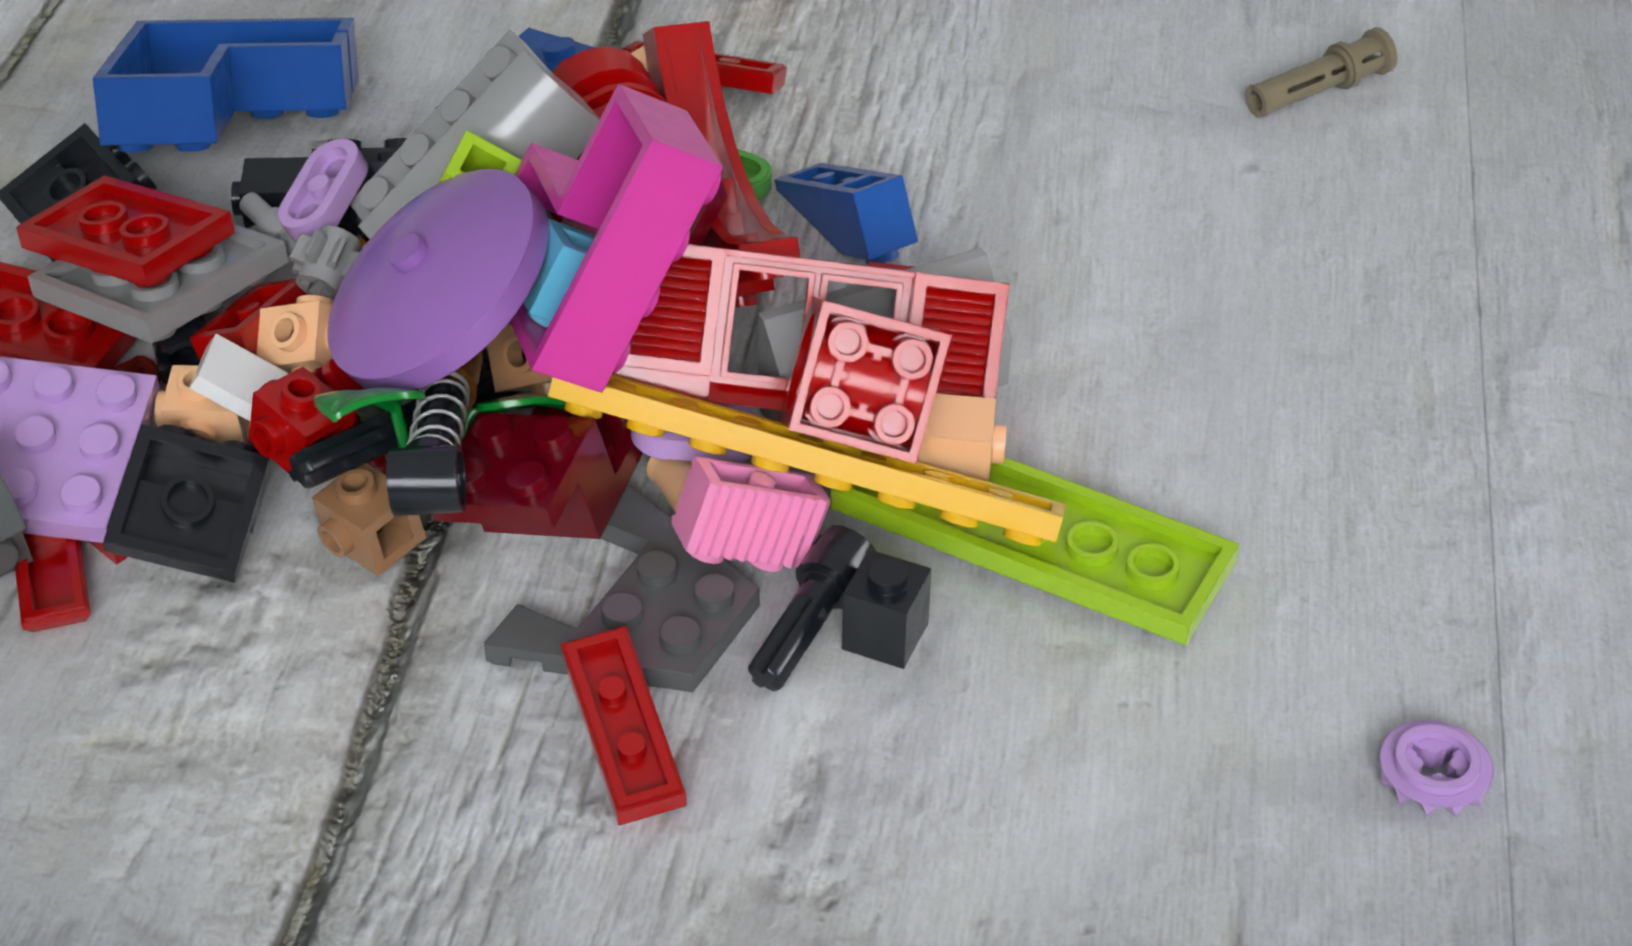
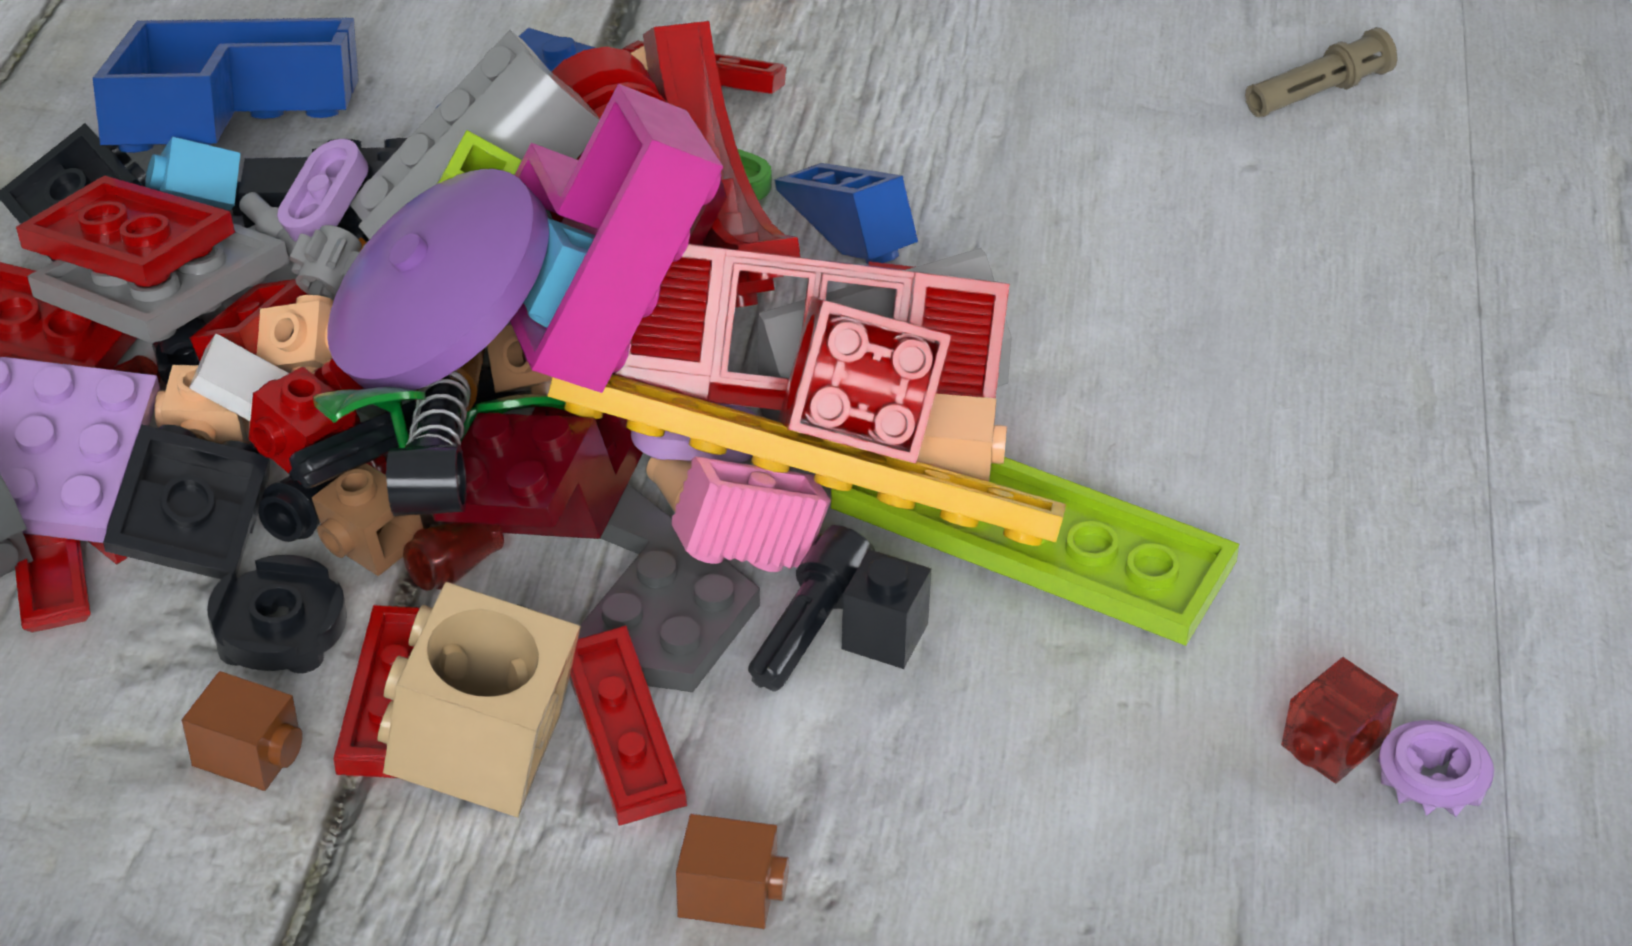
(195, 172): none -> medium azure brick
(242, 731): none -> dark orange brick
(283, 642): none -> black plate
(289, 509): none -> black cone
(385, 639): none -> red tile
(449, 552): none -> clear red cone
(477, 698): none -> tan brick
(729, 871): none -> dark orange brick
(1339, 720): none -> clear red brick

